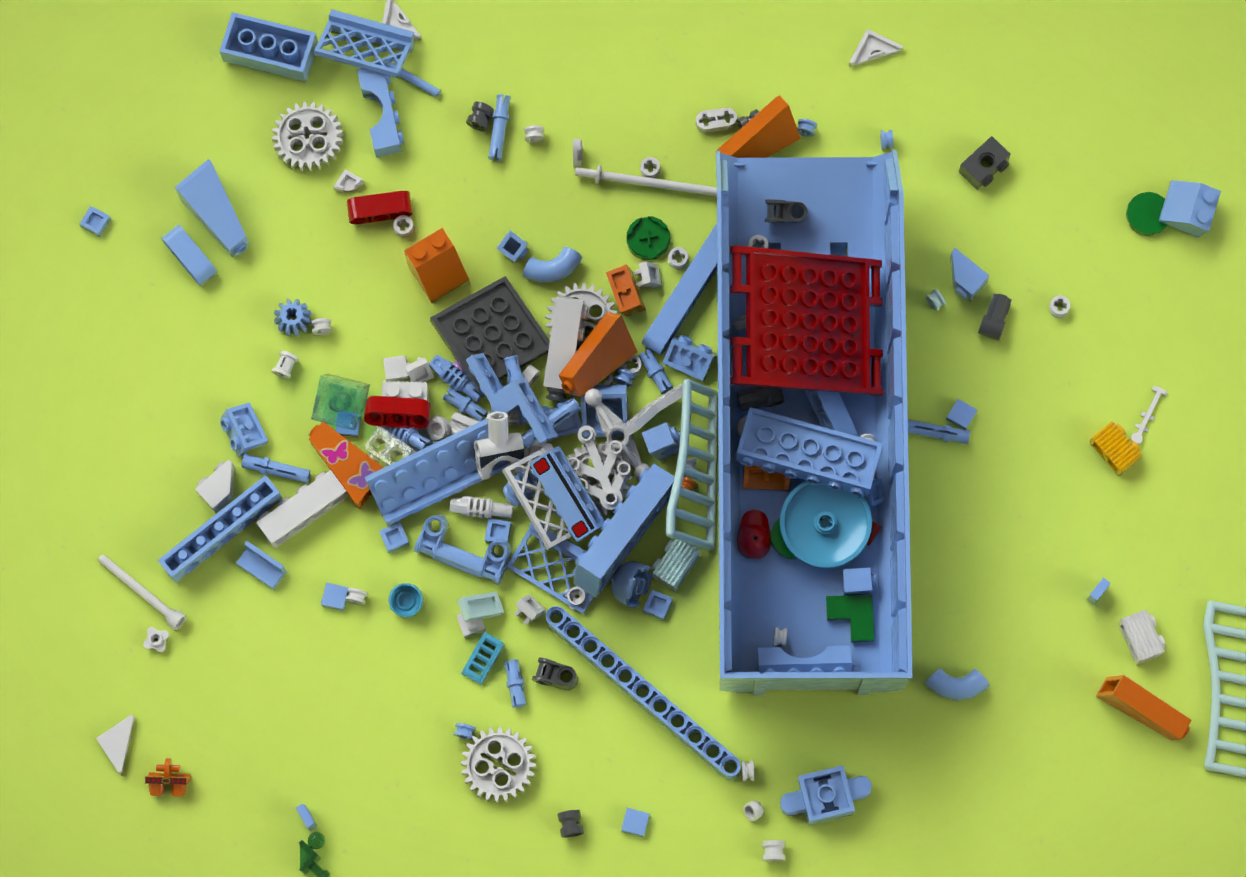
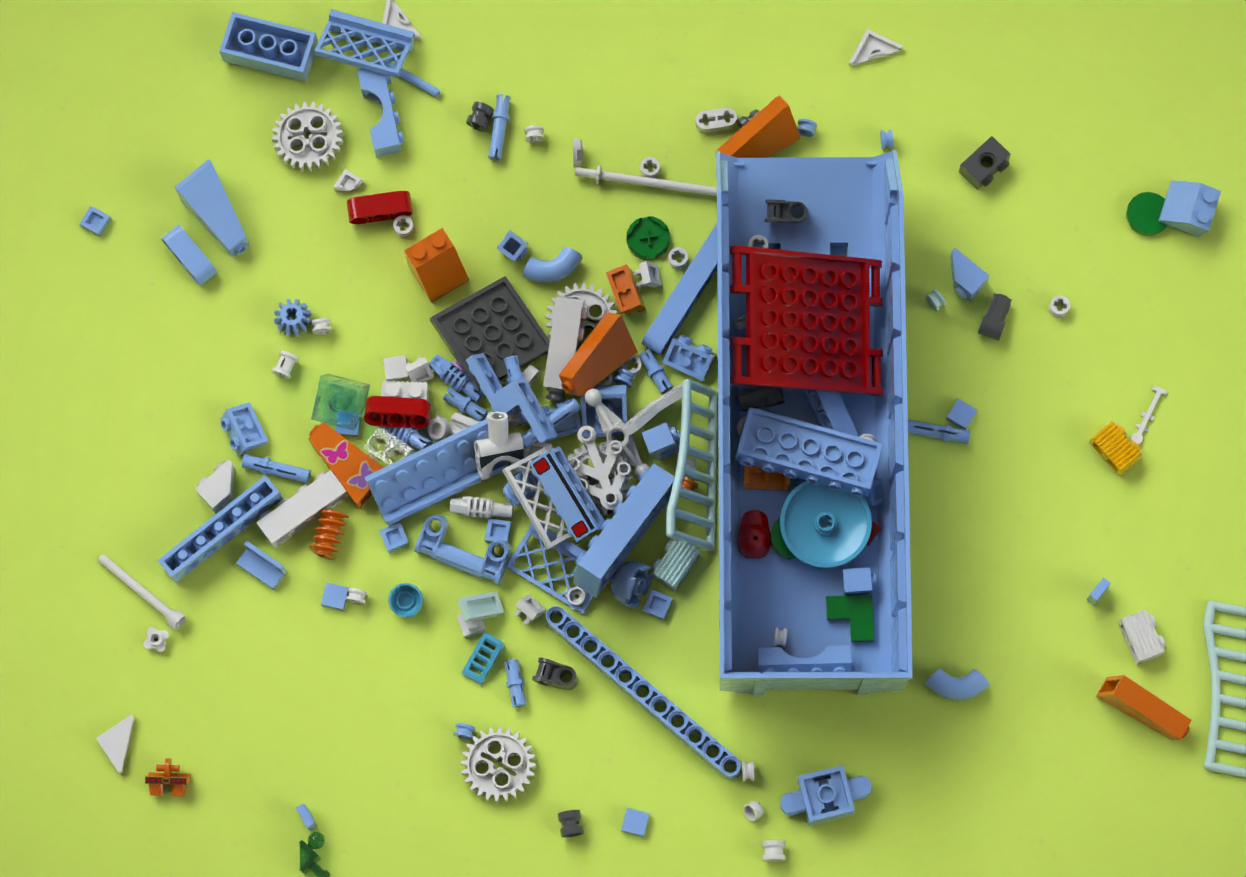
(327, 533): none -> orange piece

